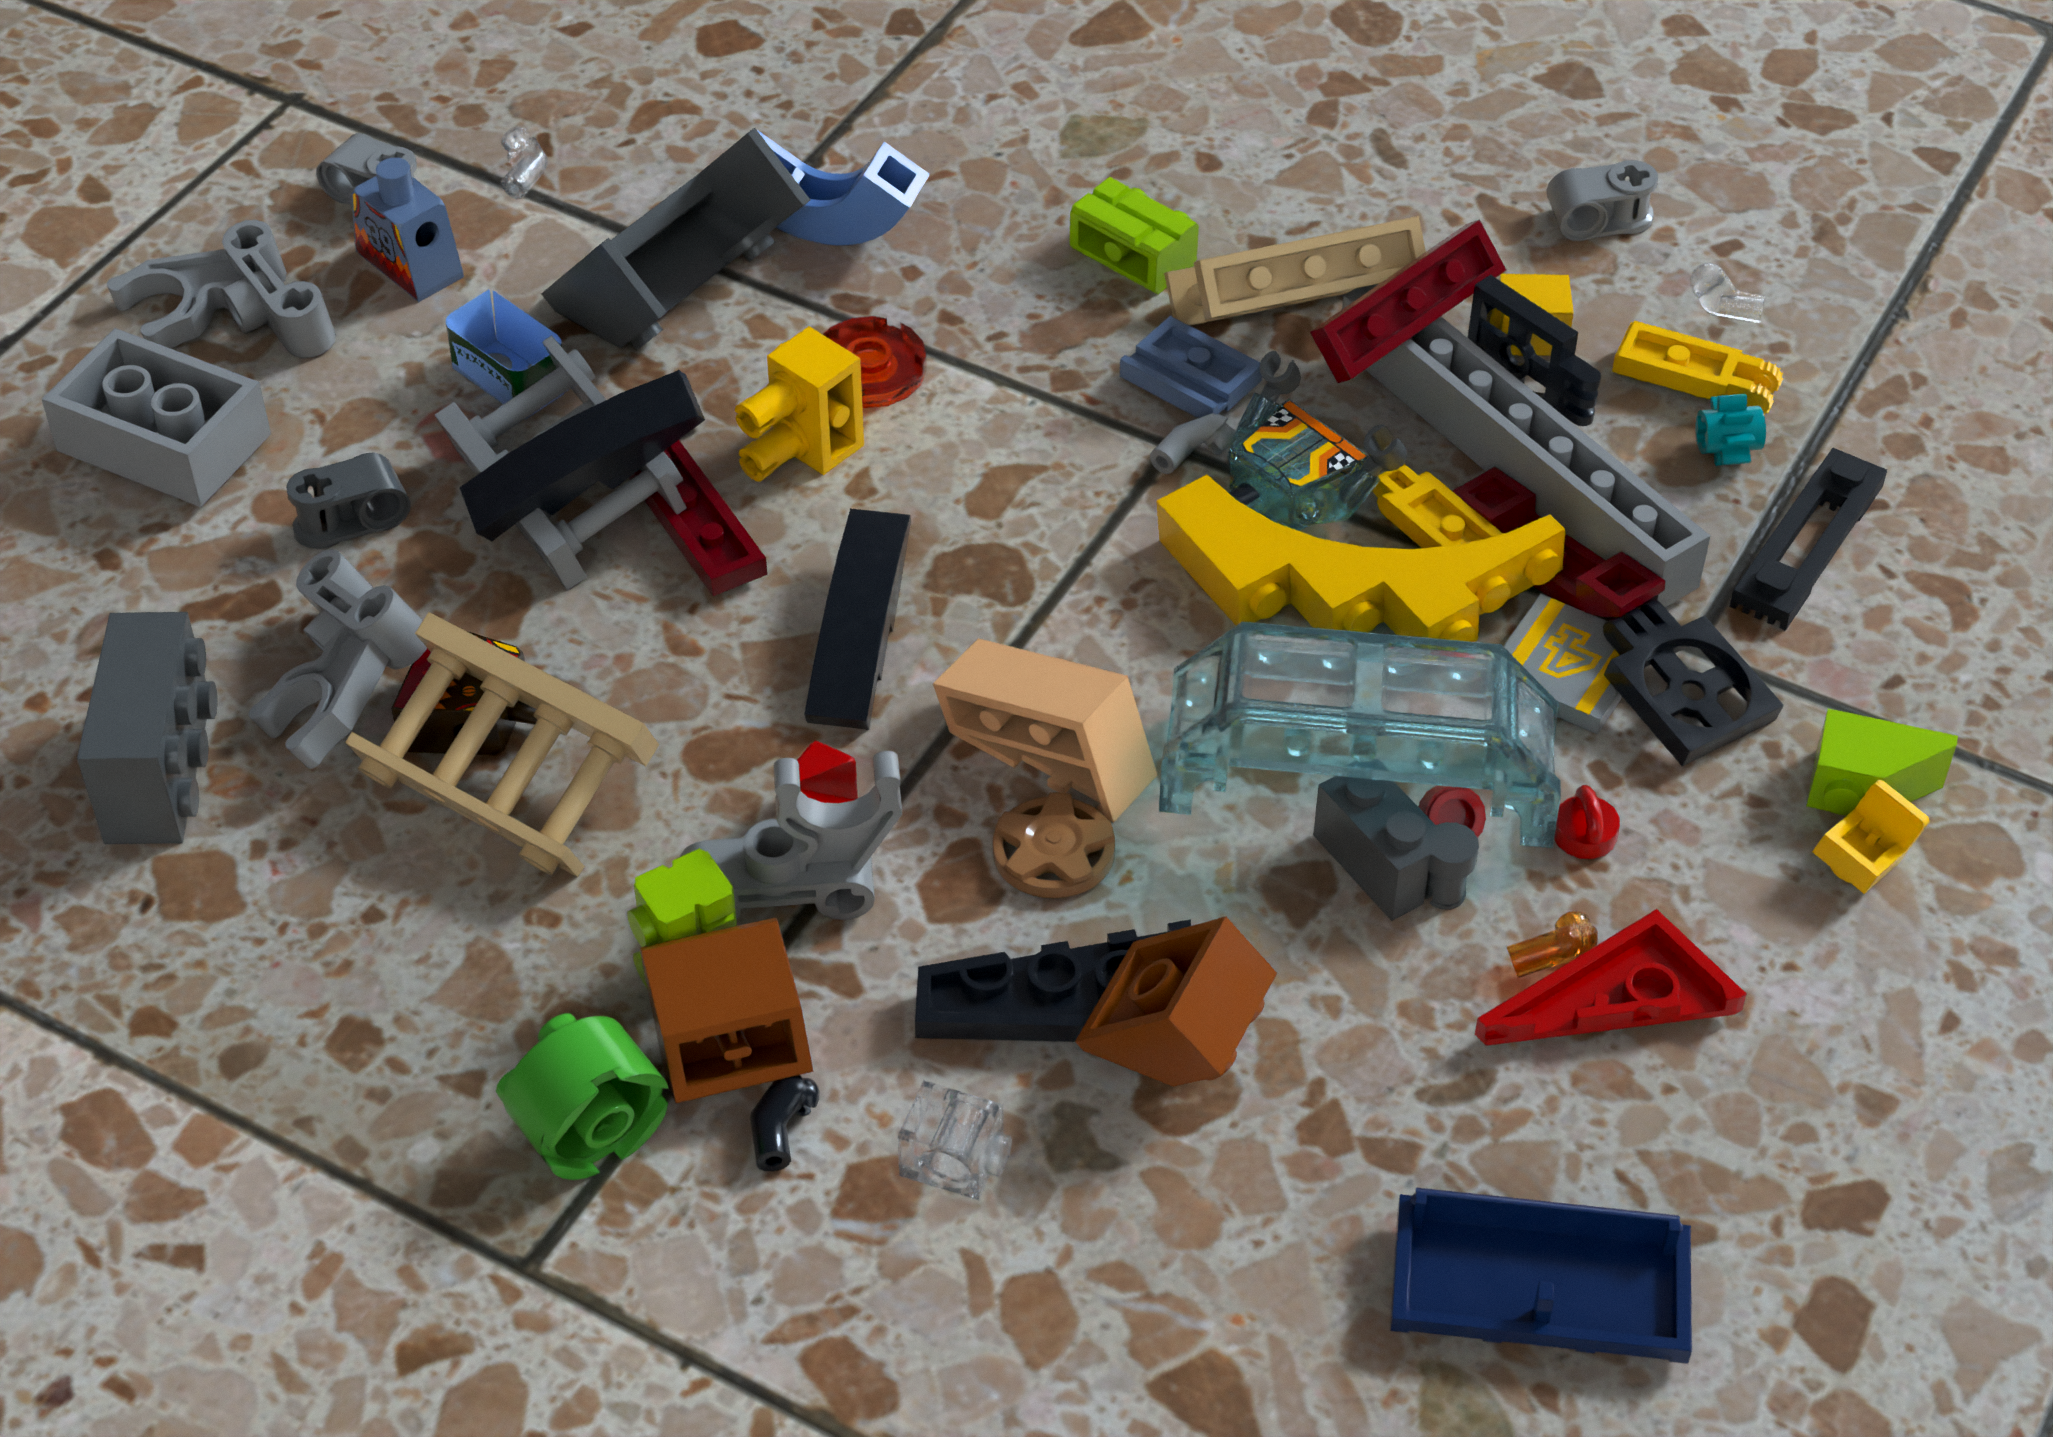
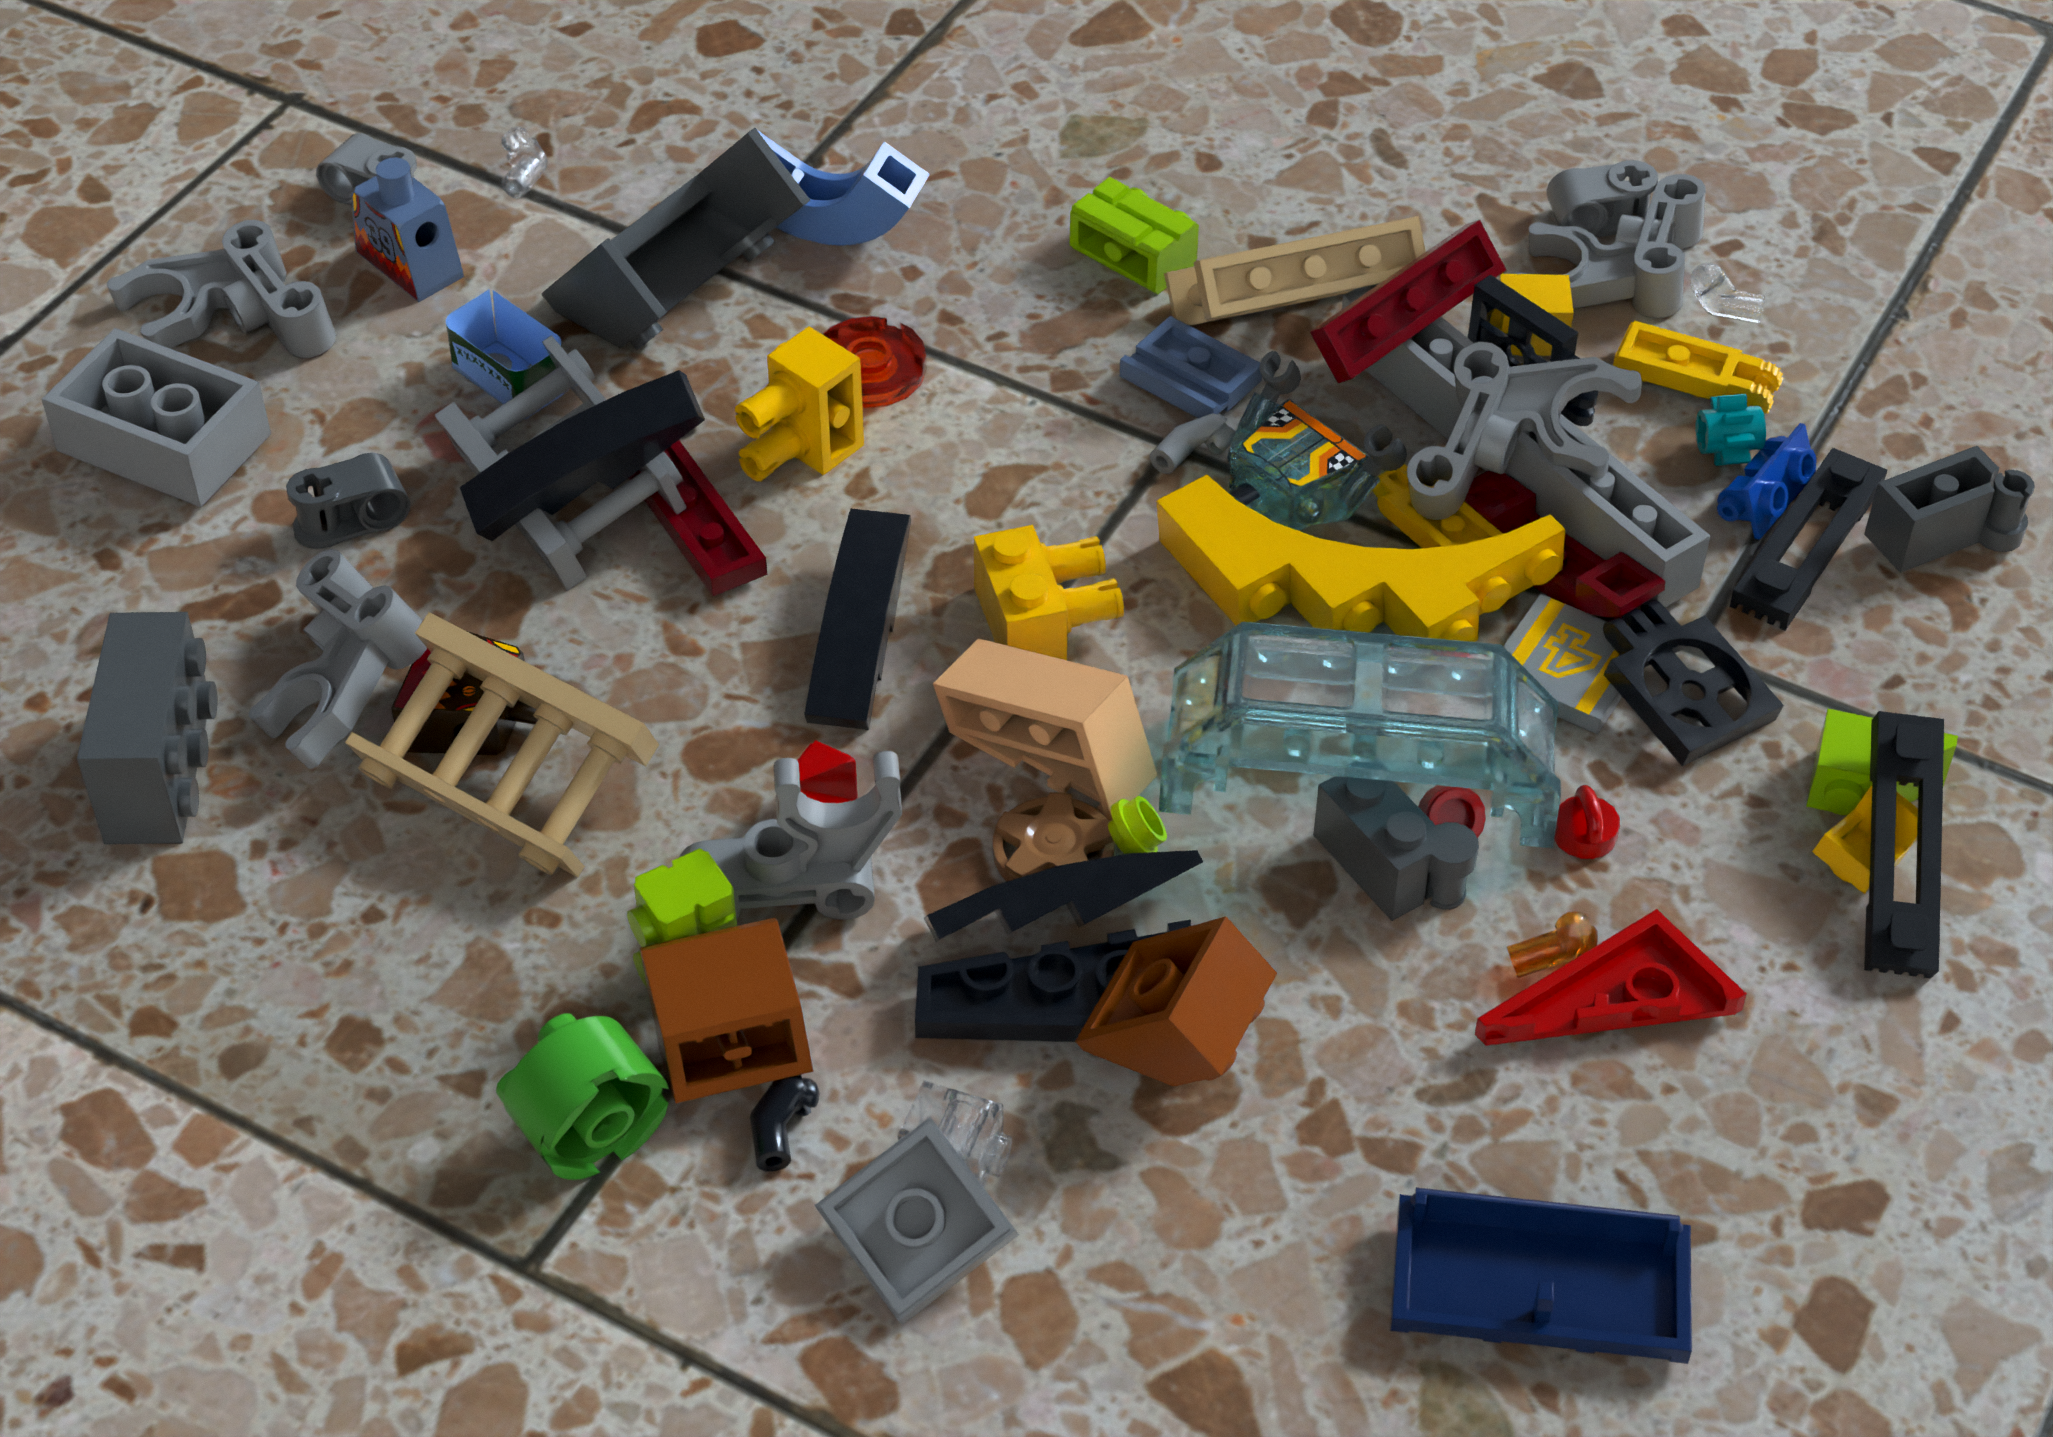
(916, 1220): none -> light grey tile
(1021, 595): none -> yellow brick
(1085, 887): none -> black slope
(1136, 826): none -> neon yellow plate
(1500, 411): none -> light grey piece
(1642, 261): none -> light grey piece
(1769, 482): none -> blue hinge
(1903, 933): none -> black container
(1949, 509): none -> dark grey hinge

